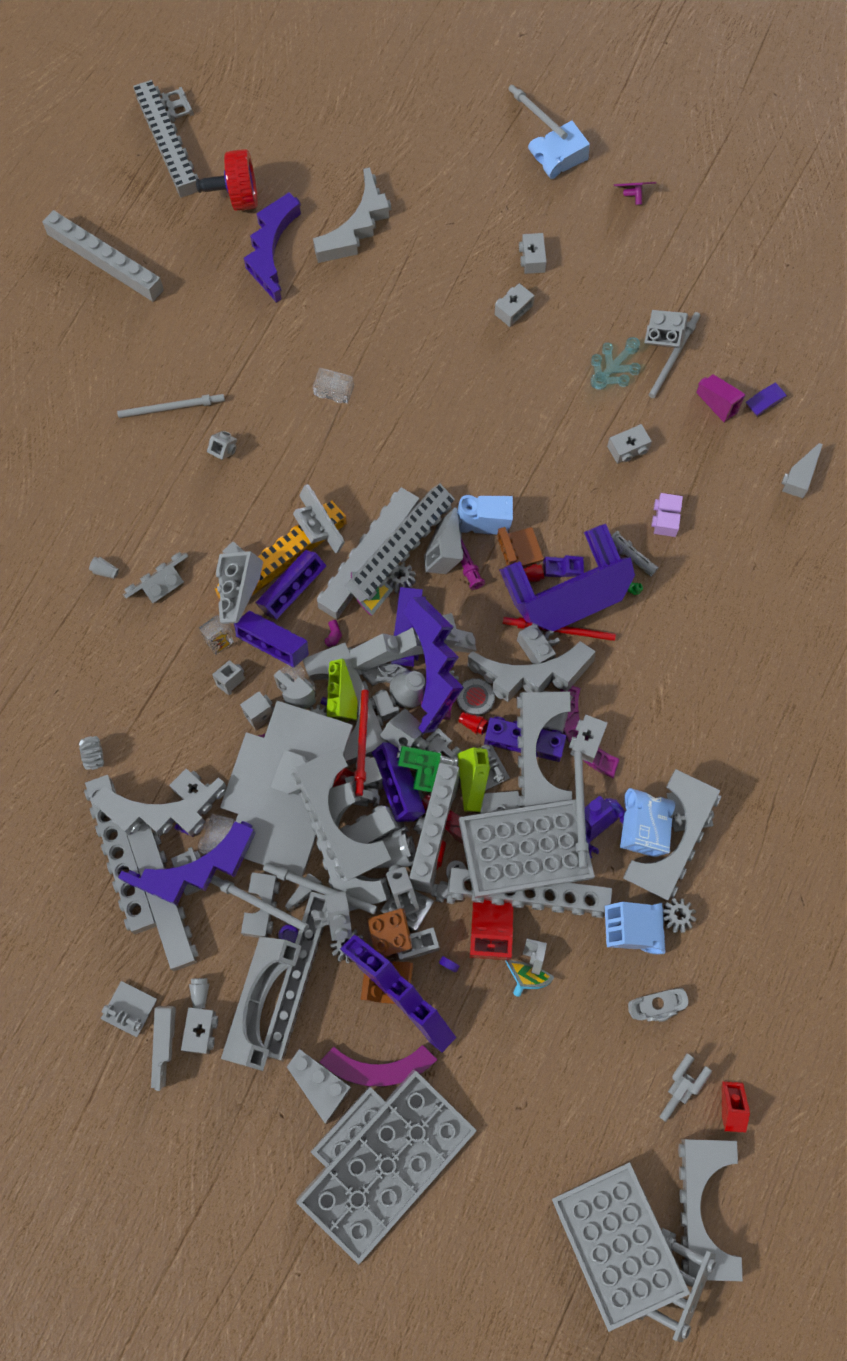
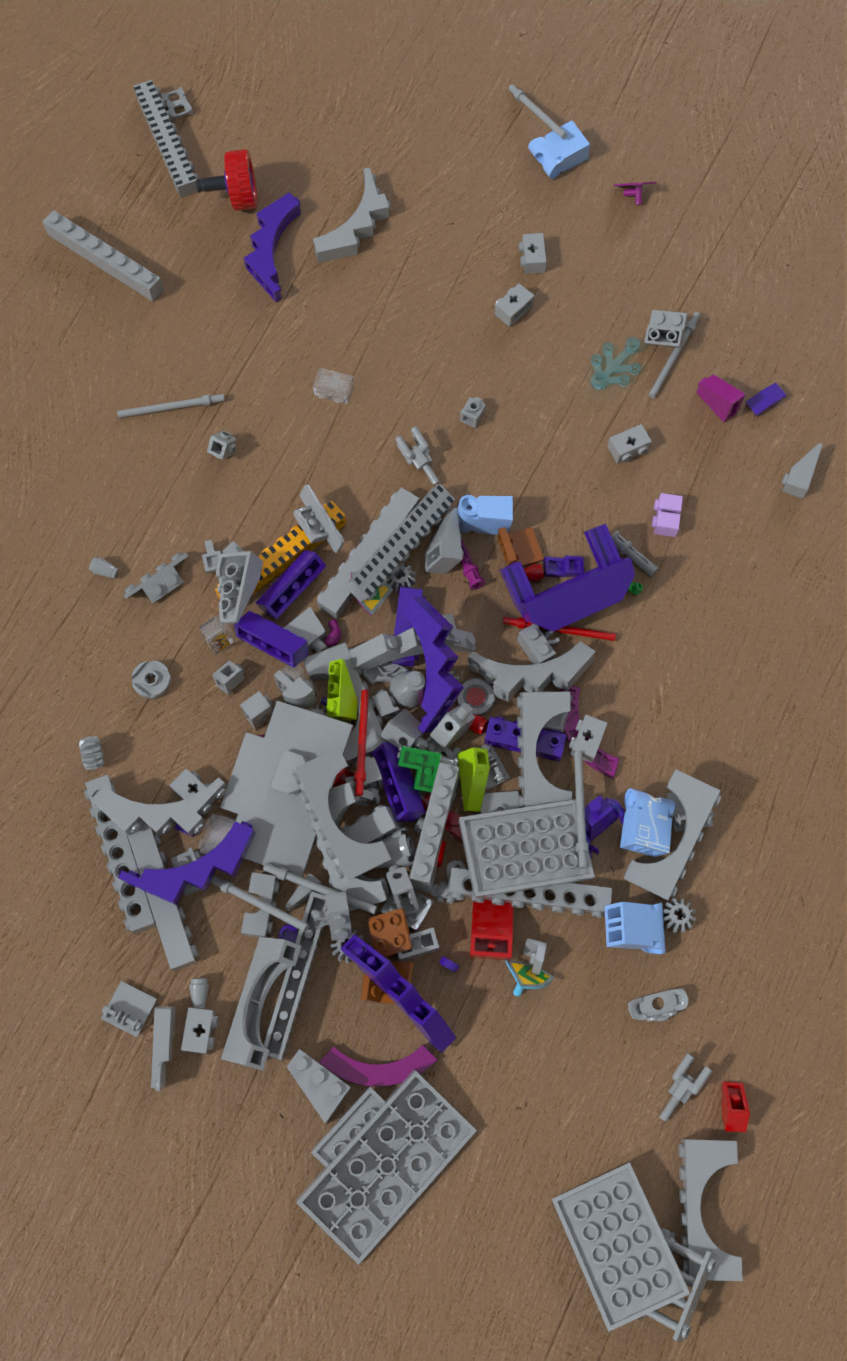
(155, 689): none -> light grey plate
(211, 558): none -> light grey plate
(309, 628): none -> light grey torso
(418, 454): none -> light grey plant
(459, 719): none -> light grey torso
(473, 411): none -> light grey brick

